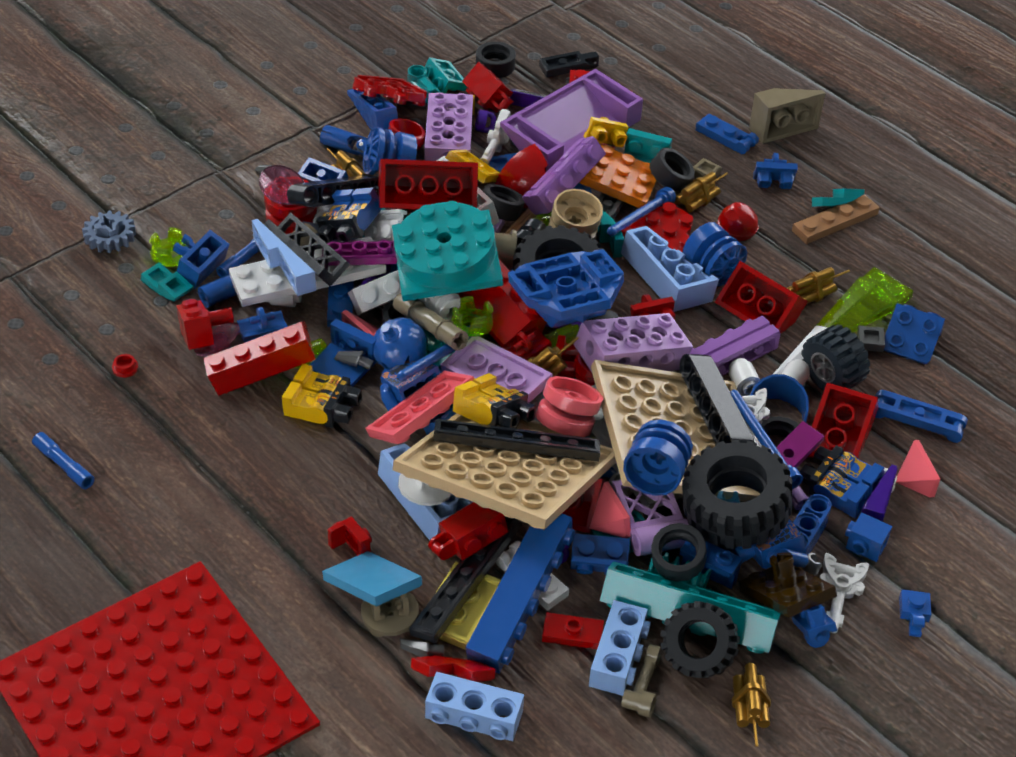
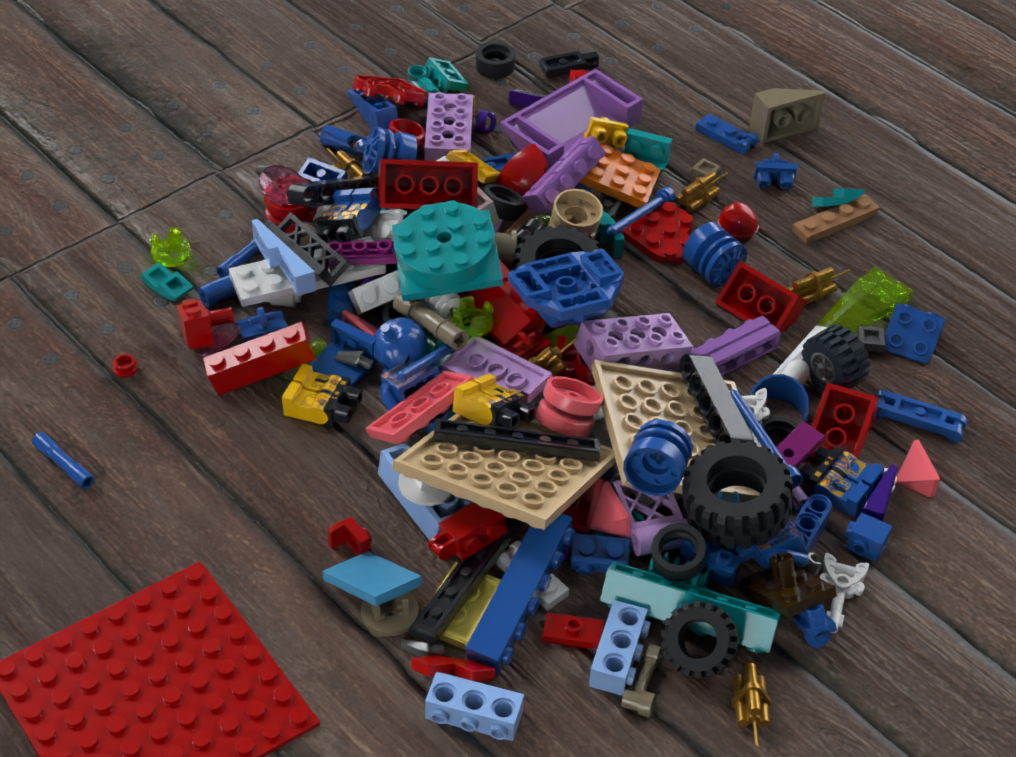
(109, 231): sand blue gear -> none
(200, 258): blue brick -> none
(488, 88): red brick -> none
(496, 138): white piece -> none
(651, 307): red hips -> none
(667, 269): light blue wedge -> none
(672, 169): black tyre -> none
(743, 375): white brick -> none
(916, 608): blue plate -> none

